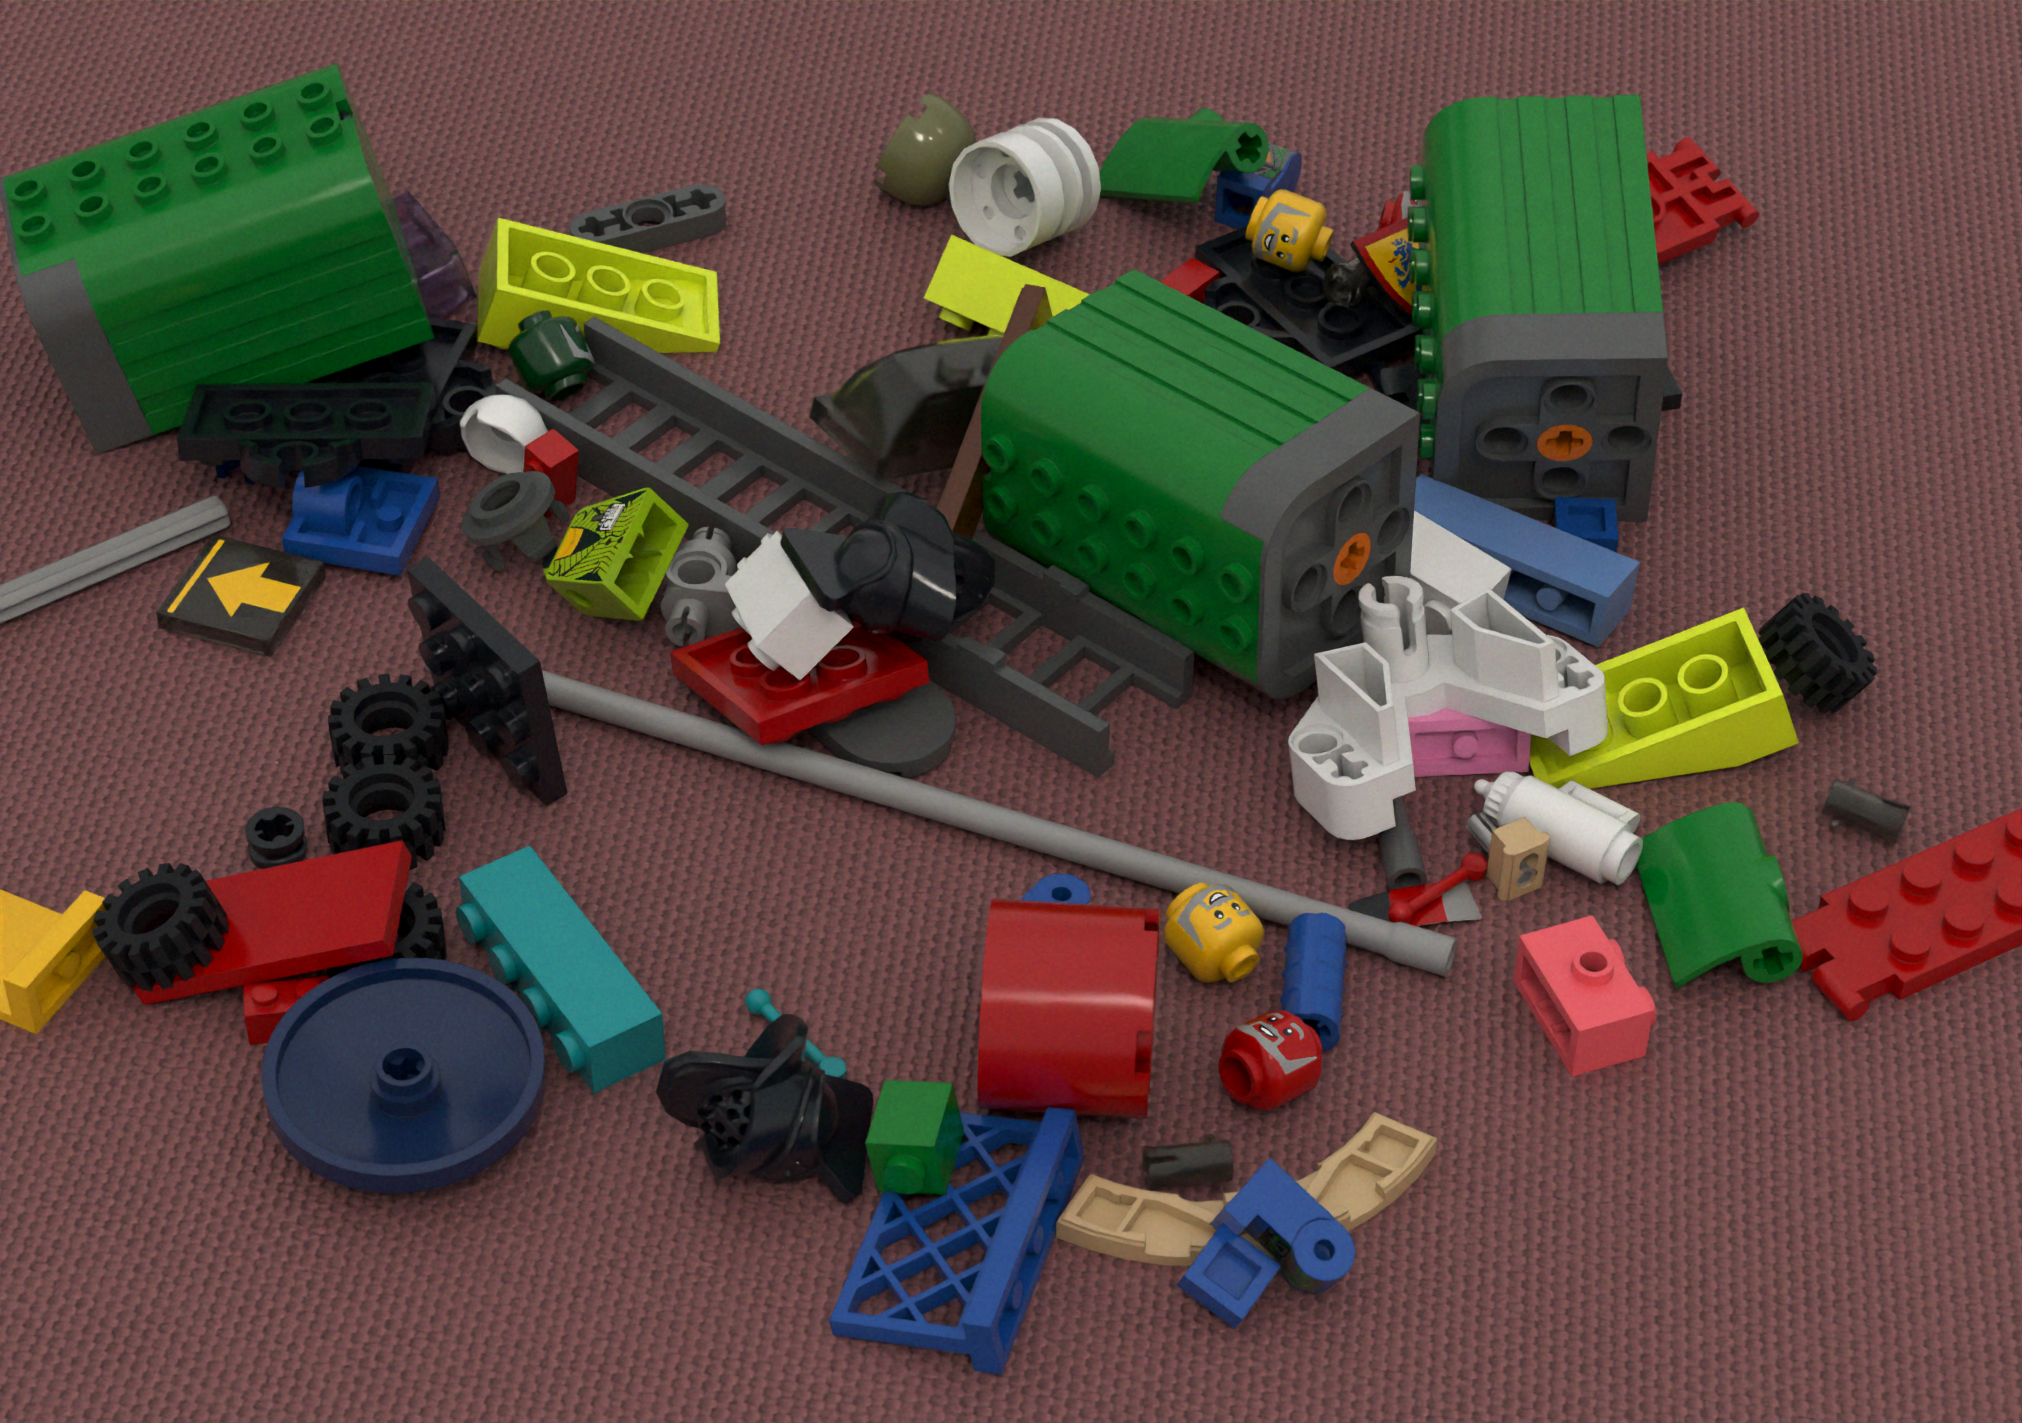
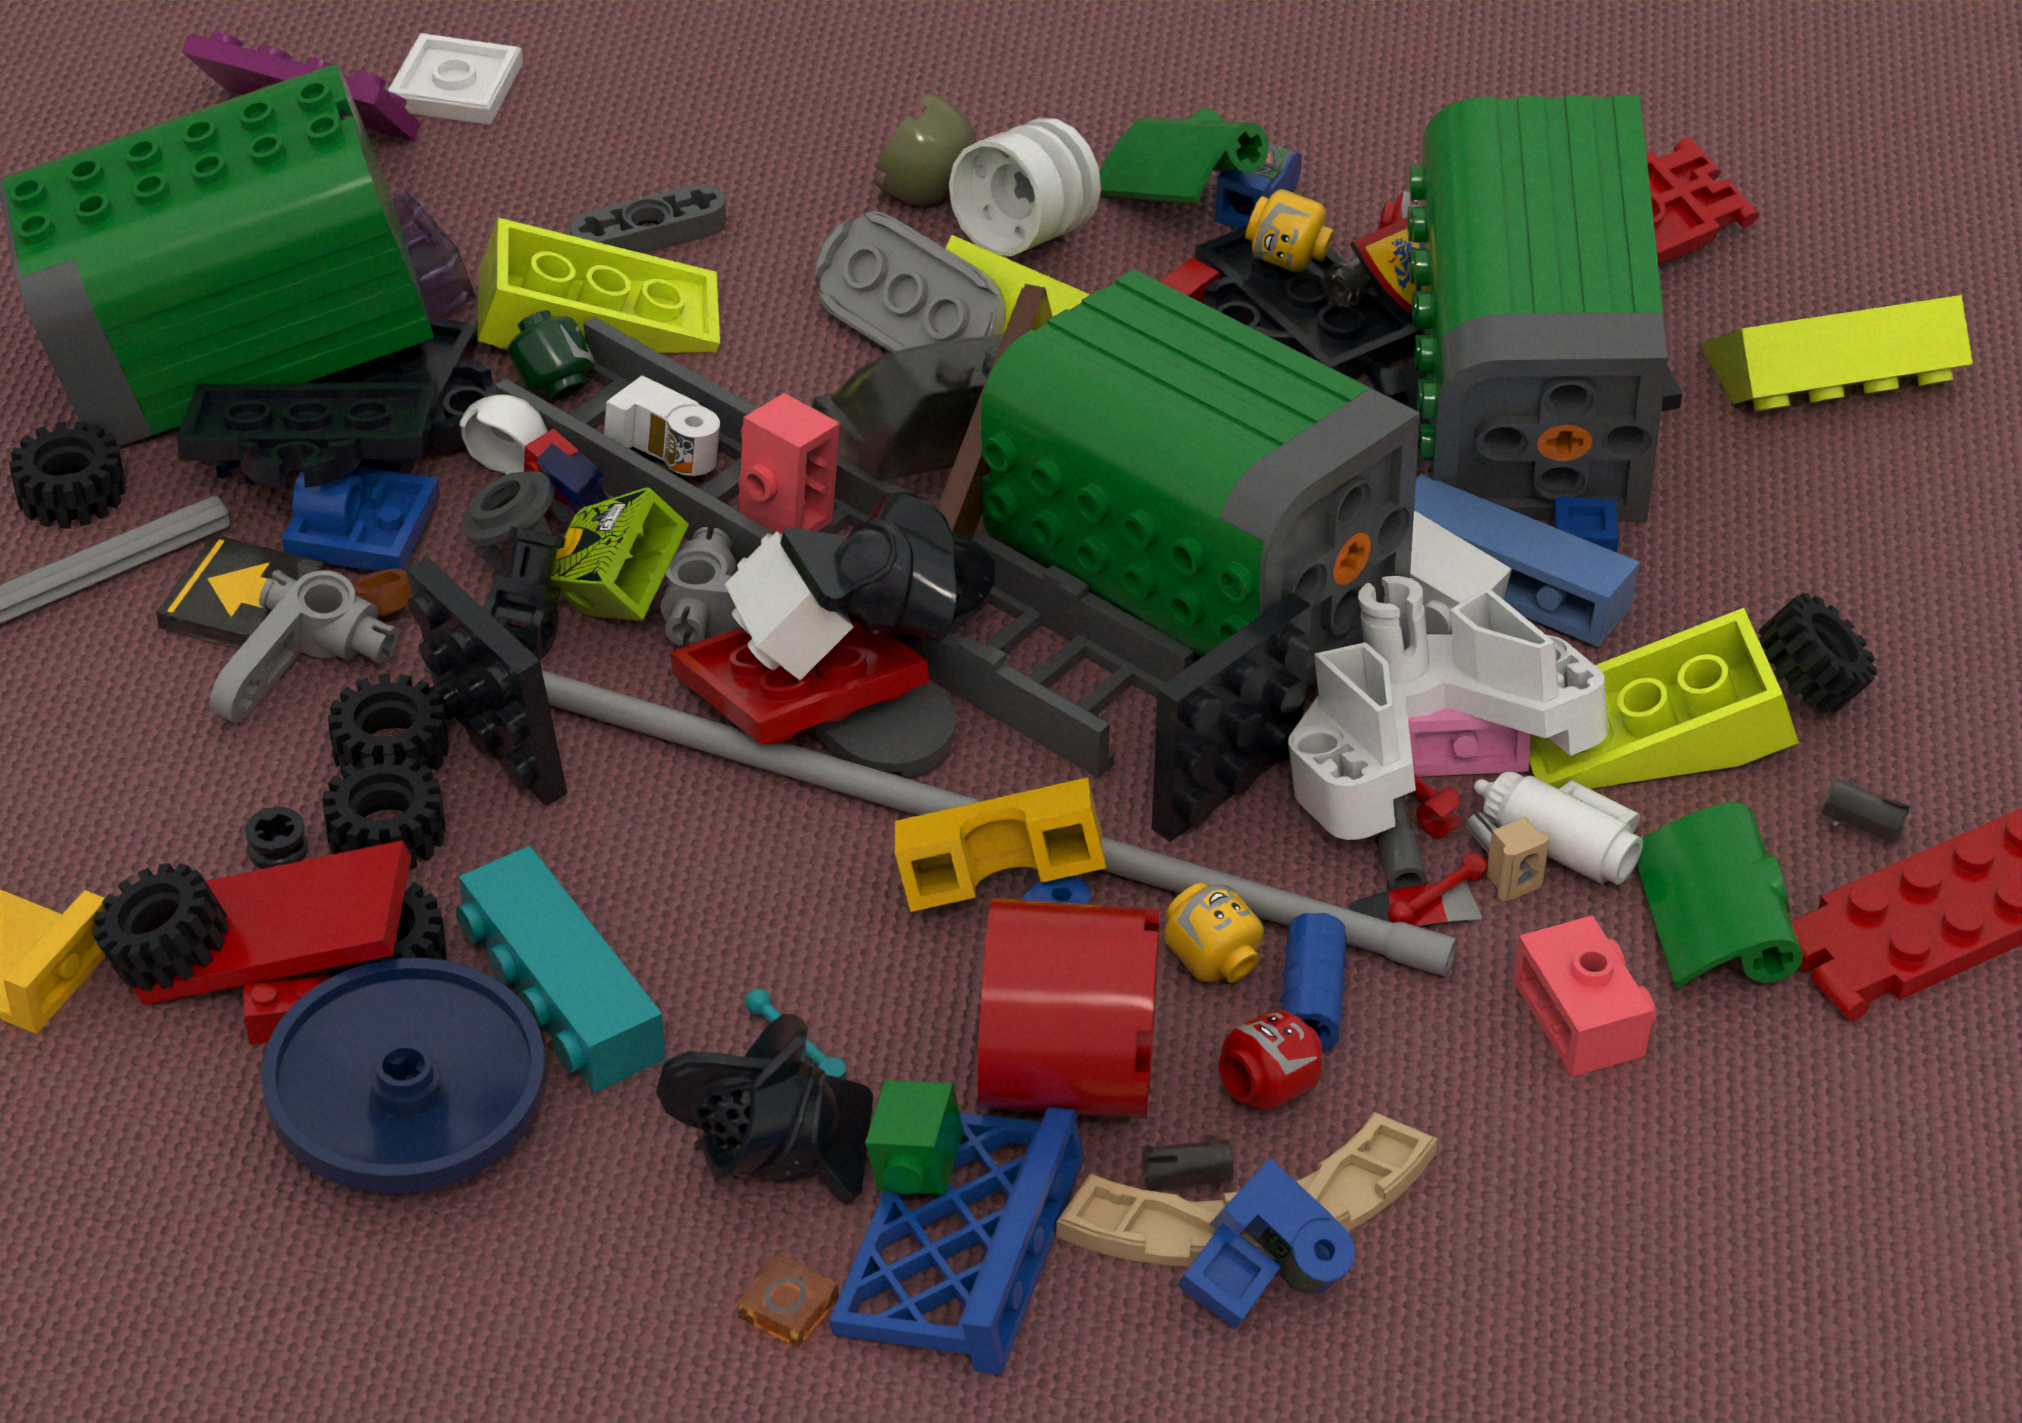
(48, 495): none -> black tyre
(247, 70): none -> magenta tile
(307, 616): none -> light grey piece
(386, 589): none -> dark orange tile
(457, 78): none -> white tile
(527, 592): none -> black connector
(573, 477): none -> clear blue plate
(664, 426): none -> white leg
(788, 465): none -> coral brick
(788, 1300): none -> clear orange tile
(904, 285): none -> light grey tile
(955, 848): none -> yellow arch
(1229, 717): none -> black plate
(1436, 809): none -> red hand
(1842, 351): none -> neon yellow slope

